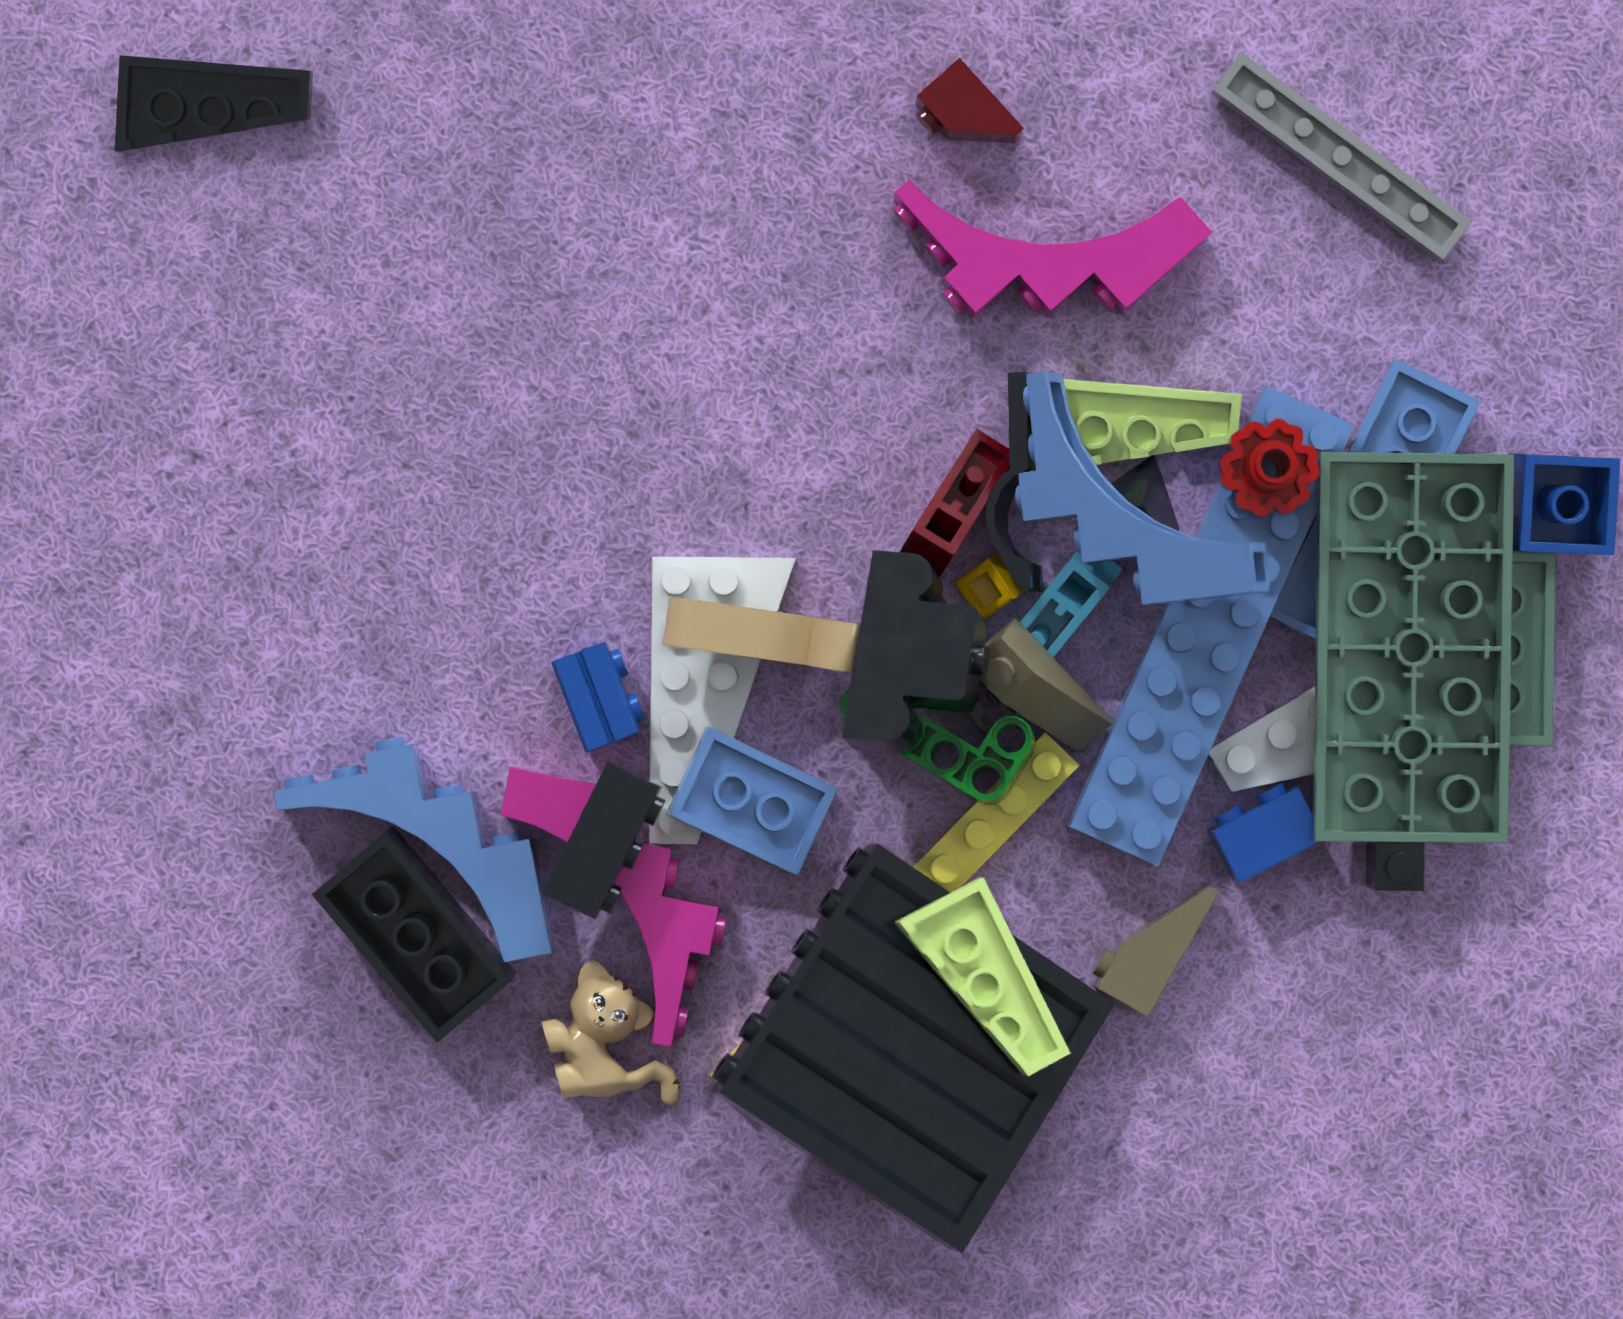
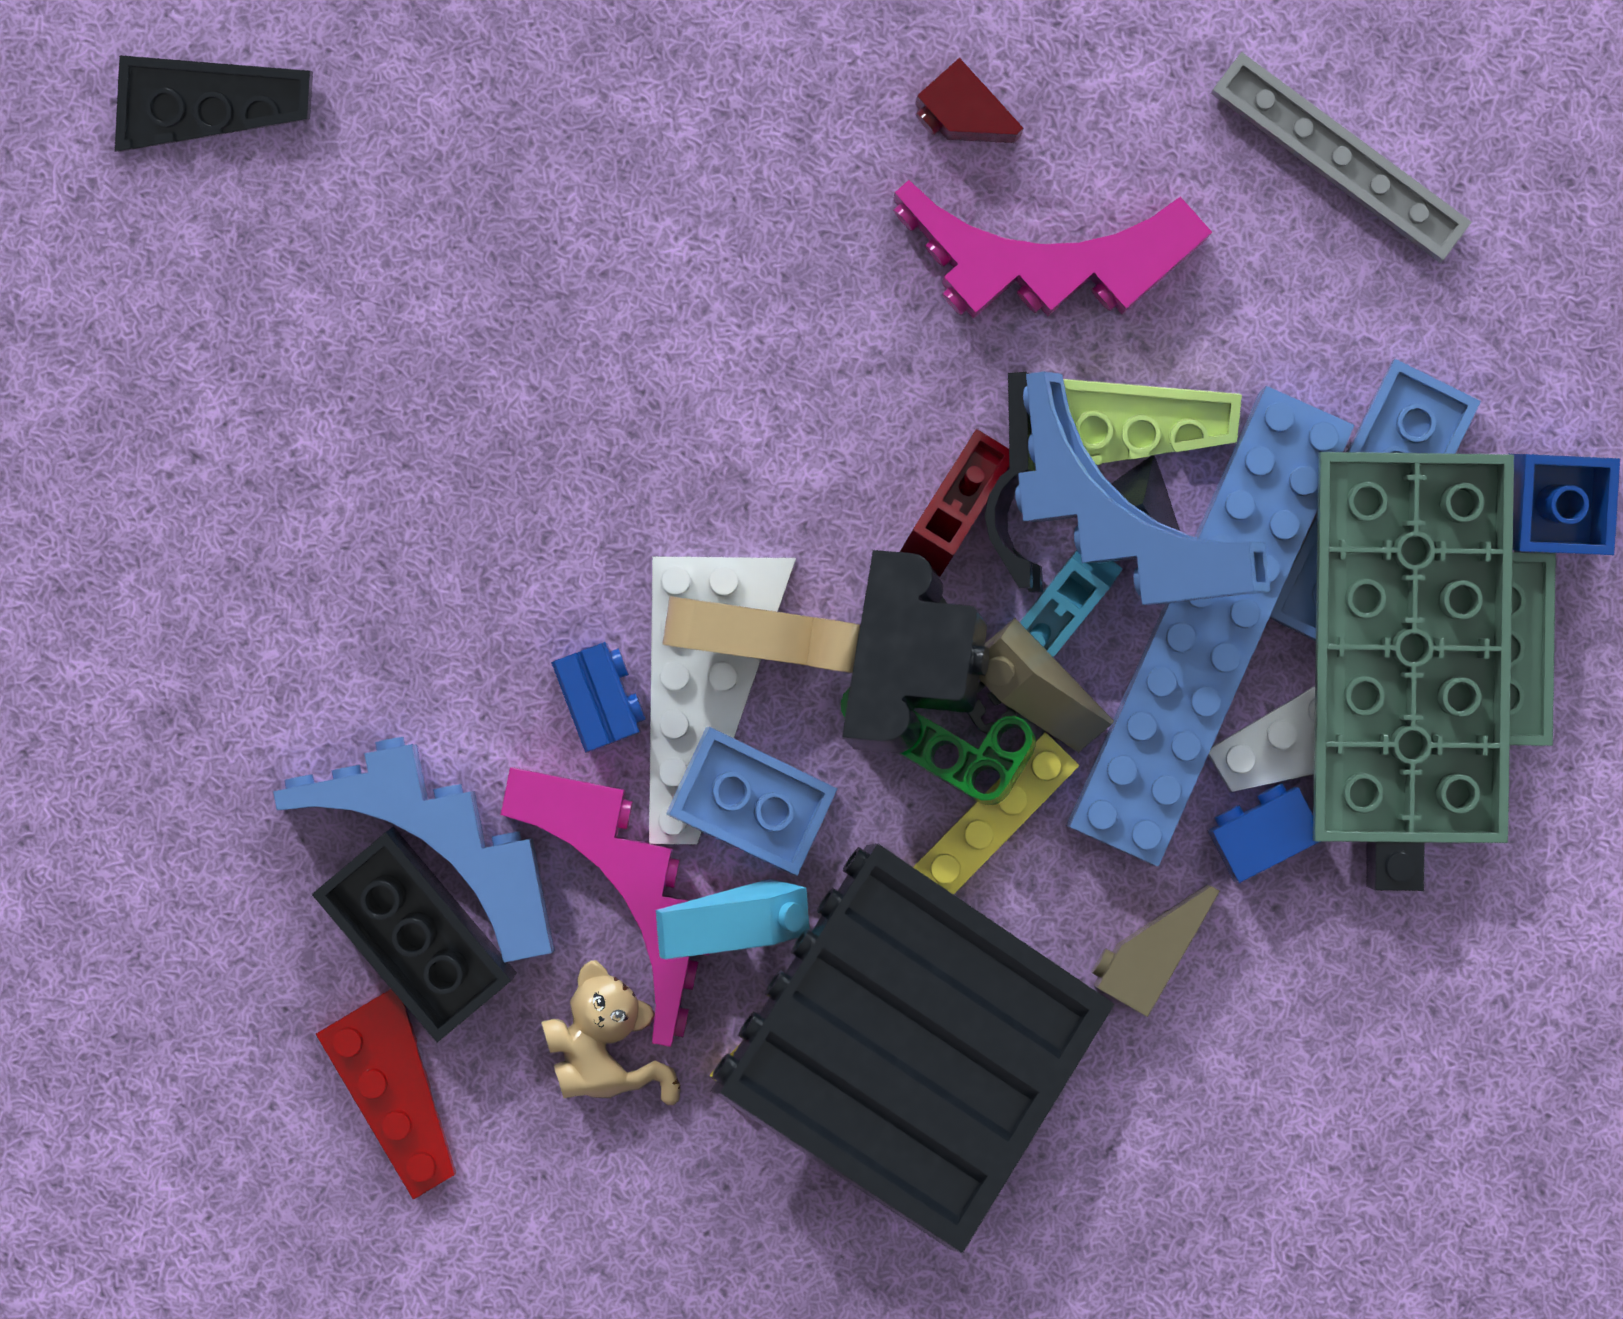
(387, 1079): none -> red wing
(604, 841): black brick -> none
(733, 920): none -> medium azure slope
(982, 965): yellowish green wing -> none
(989, 586): yellow slope -> none
(1294, 465): red plant -> none

